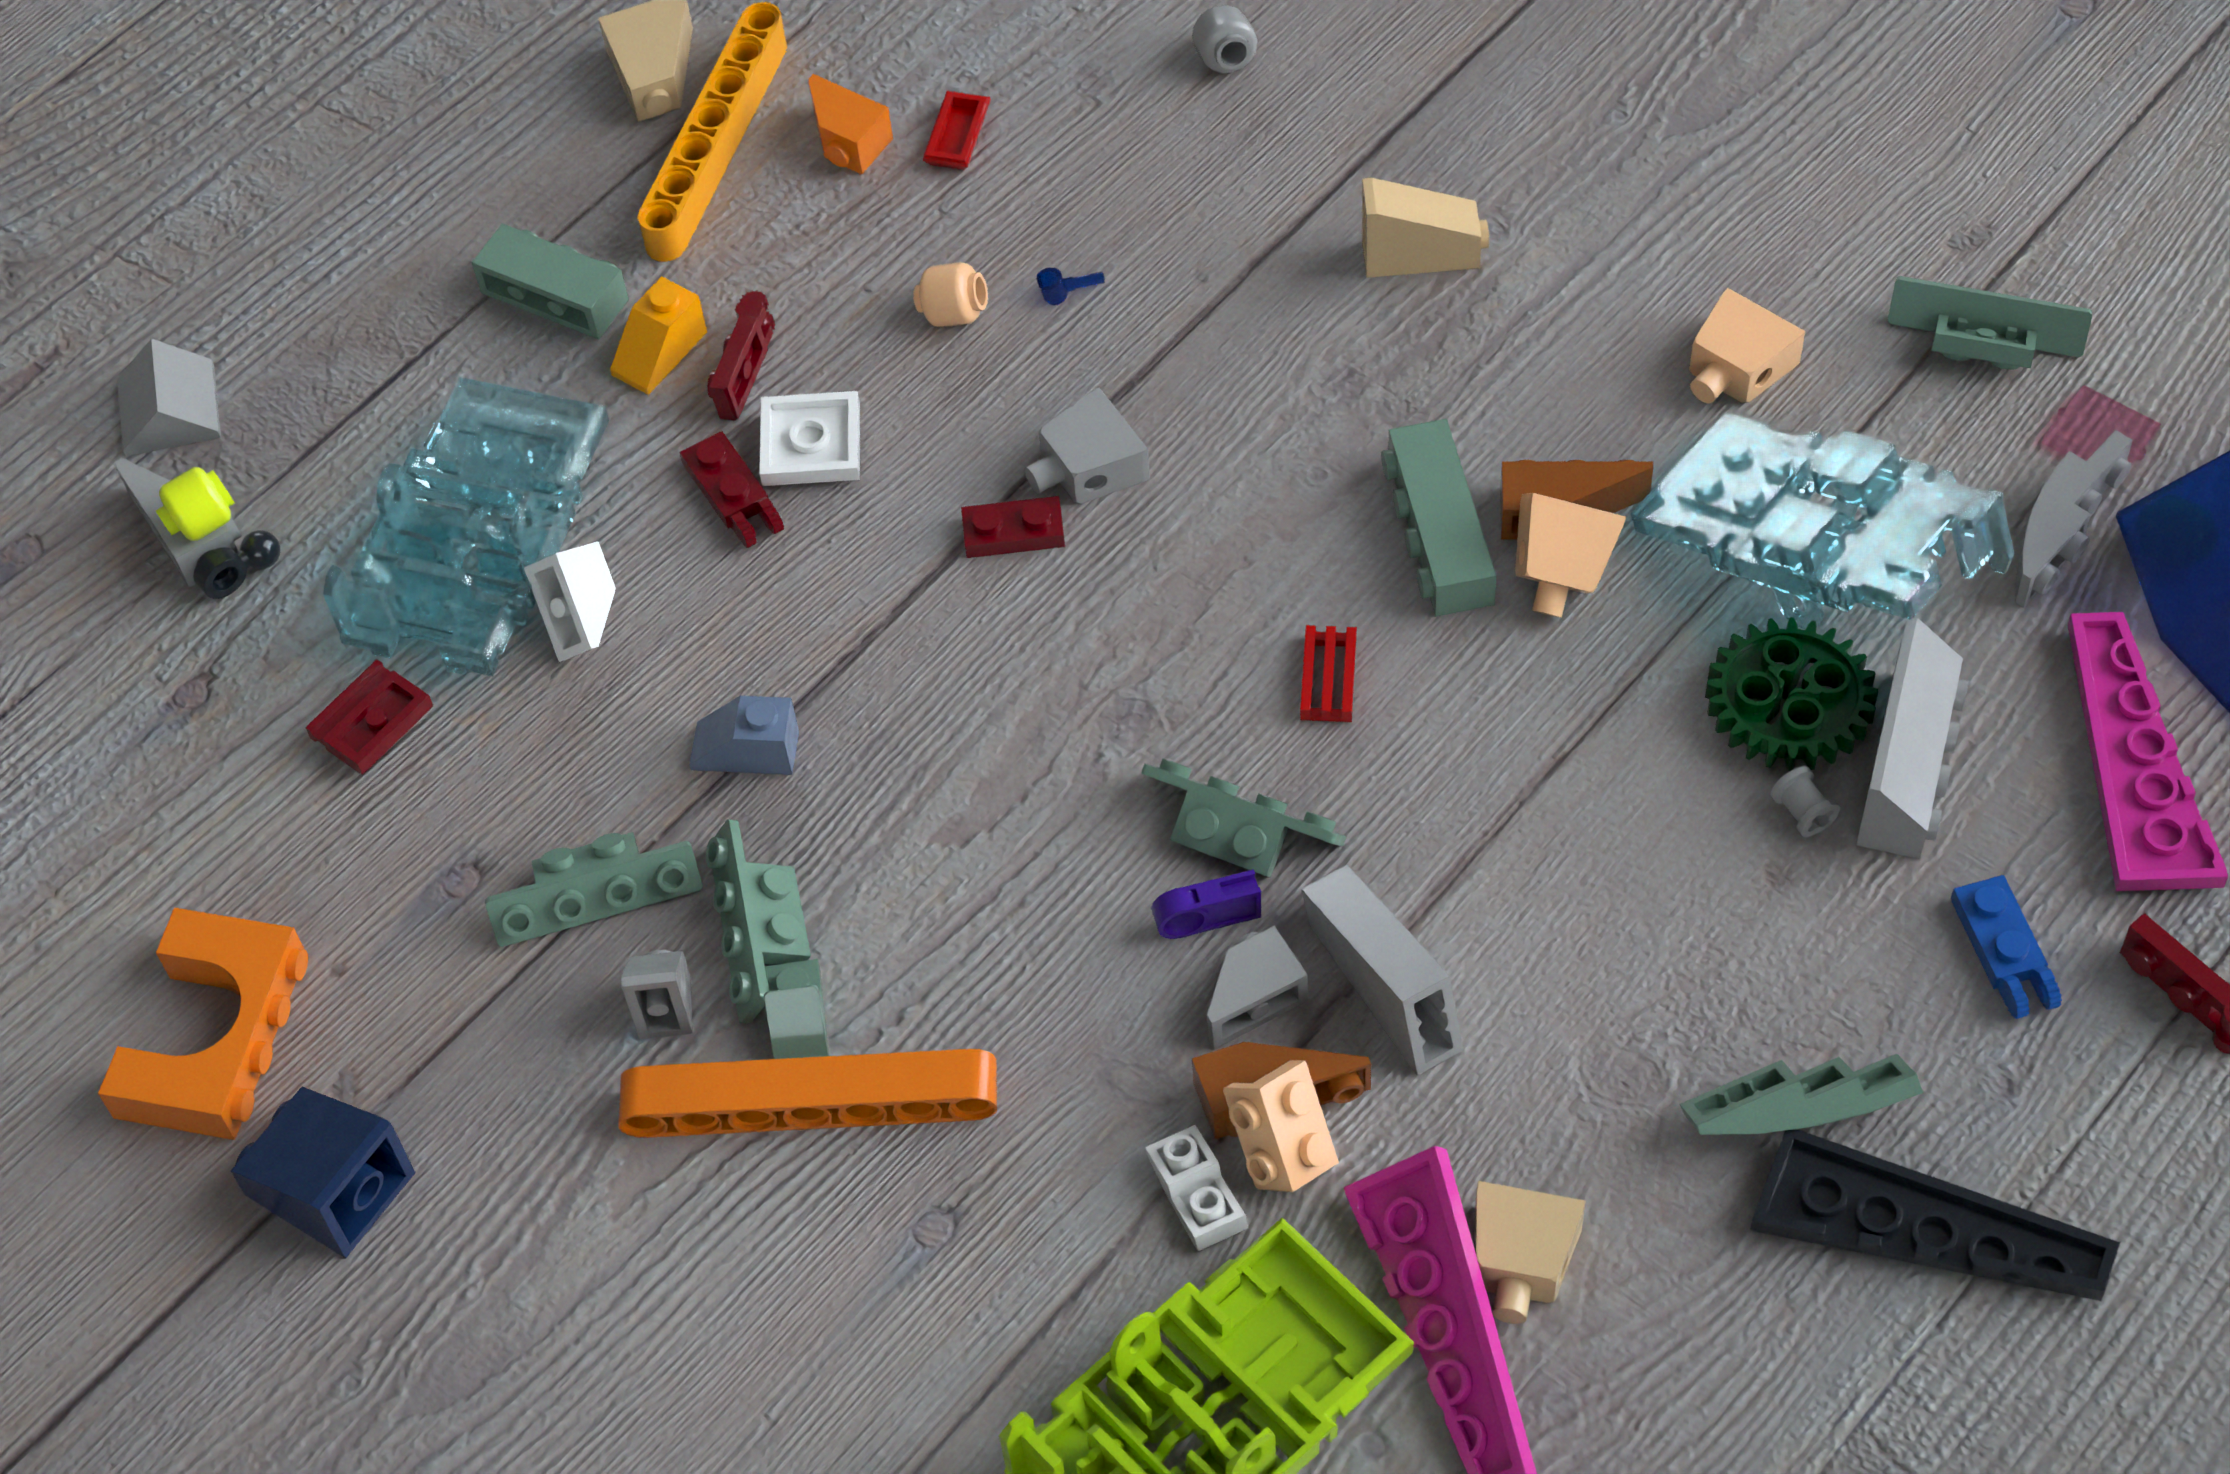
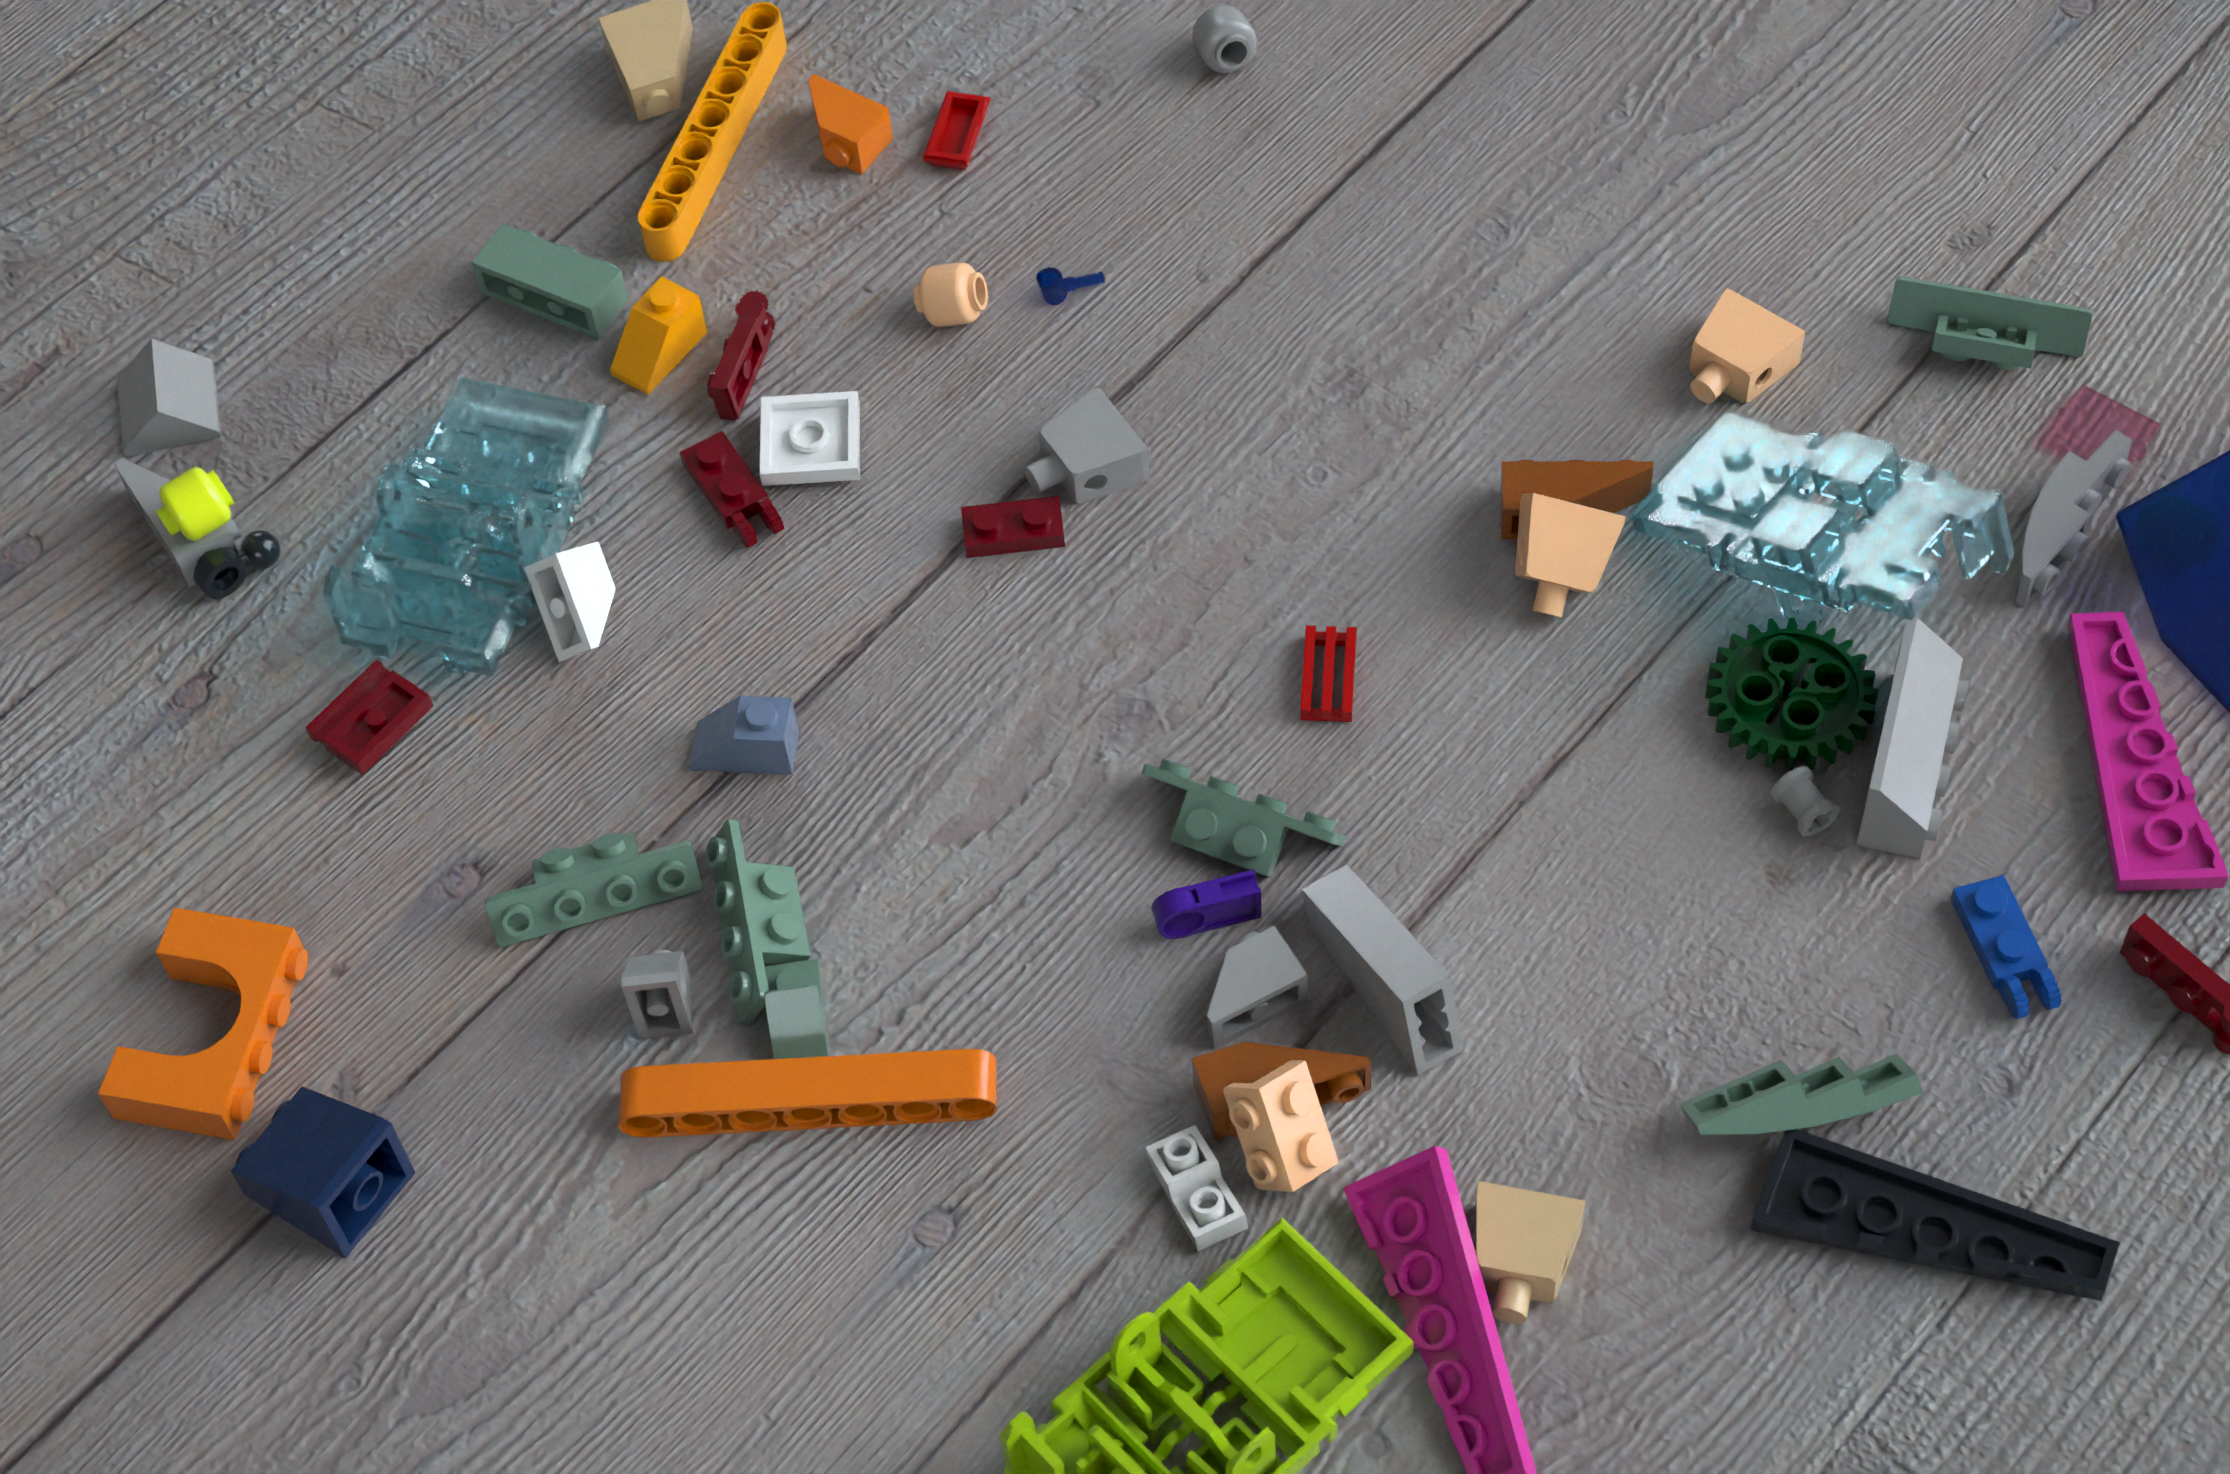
(1418, 230): tan slope -> none
(1440, 518): sand green brick -> none

